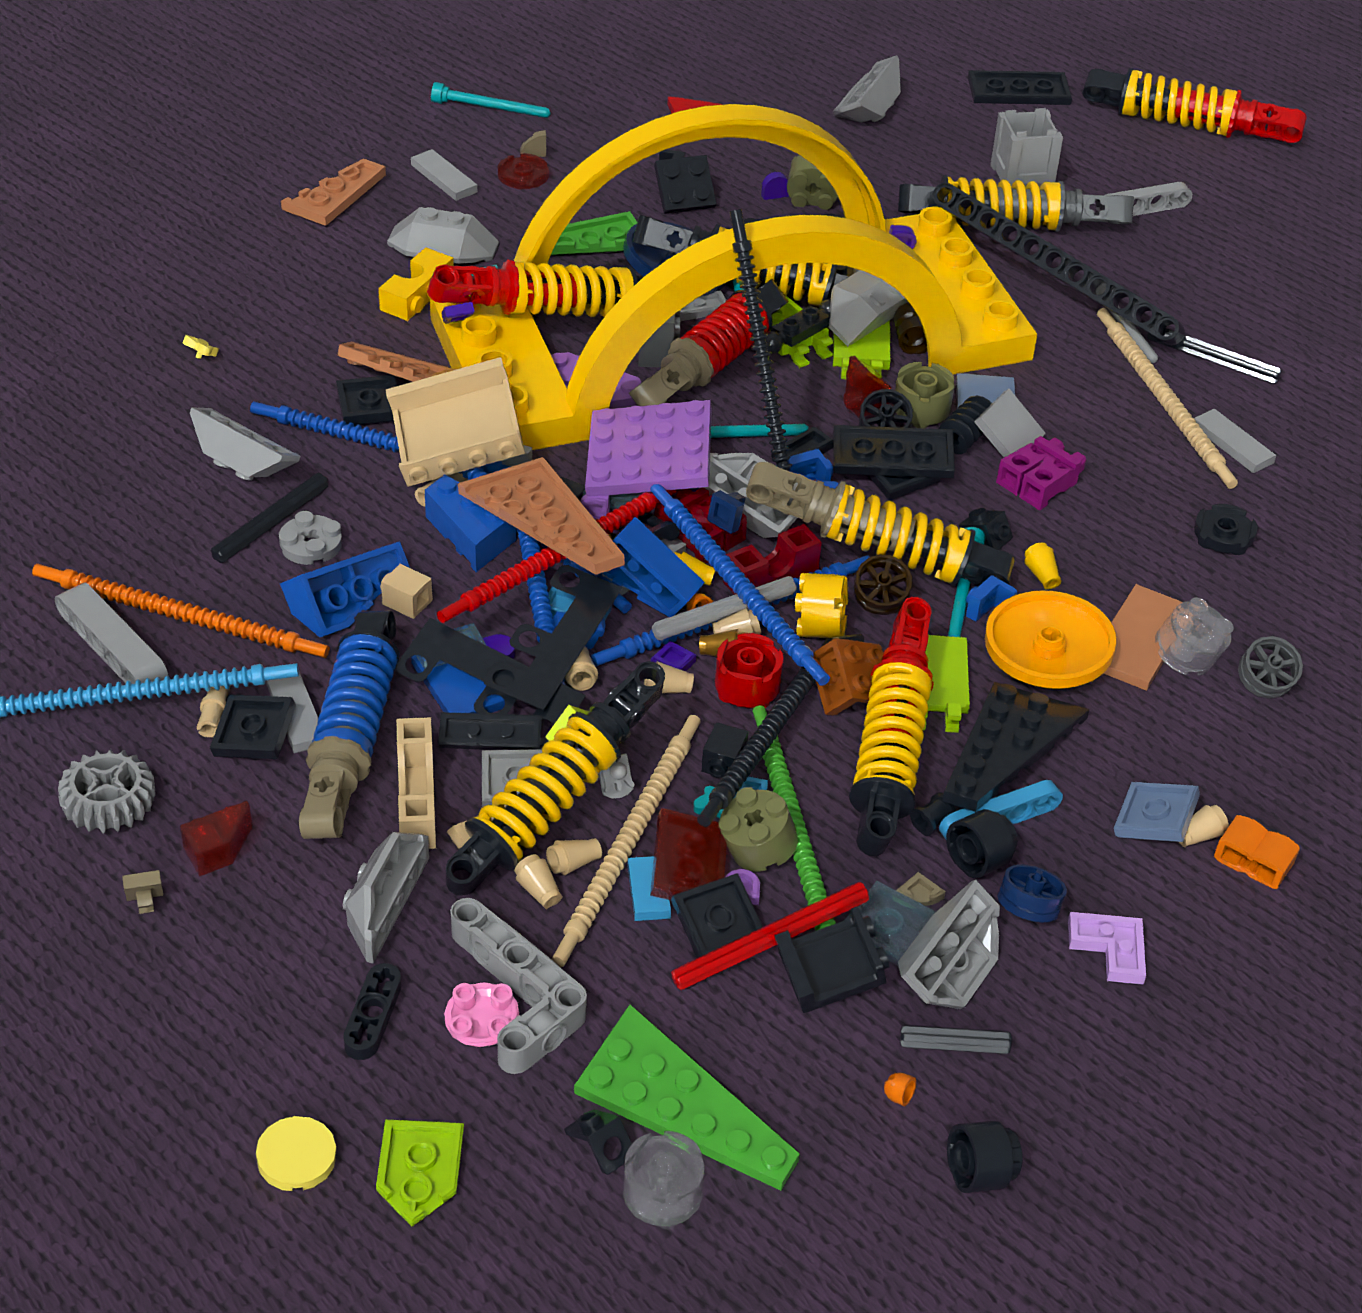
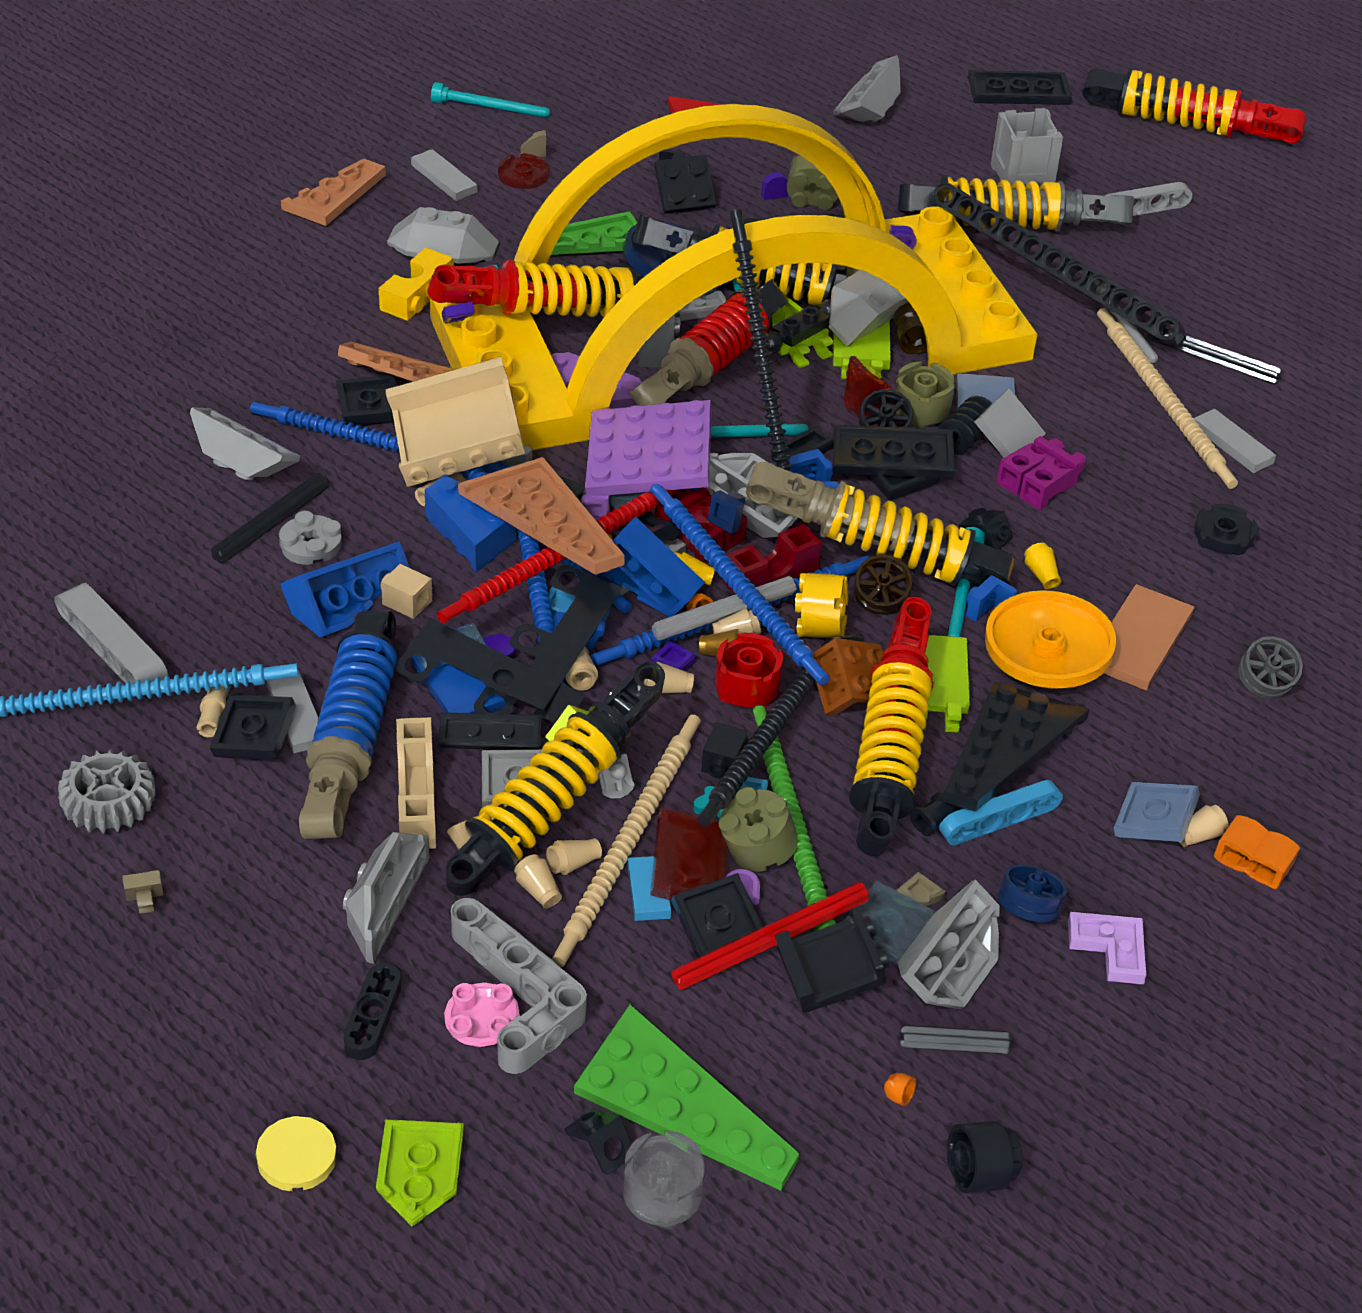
(201, 346): light yellow piece -> none
(217, 837): clear red slope -> none
(289, 641): orange hose -> none
(989, 838): black piece -> none
(1193, 637): clear brick -> none

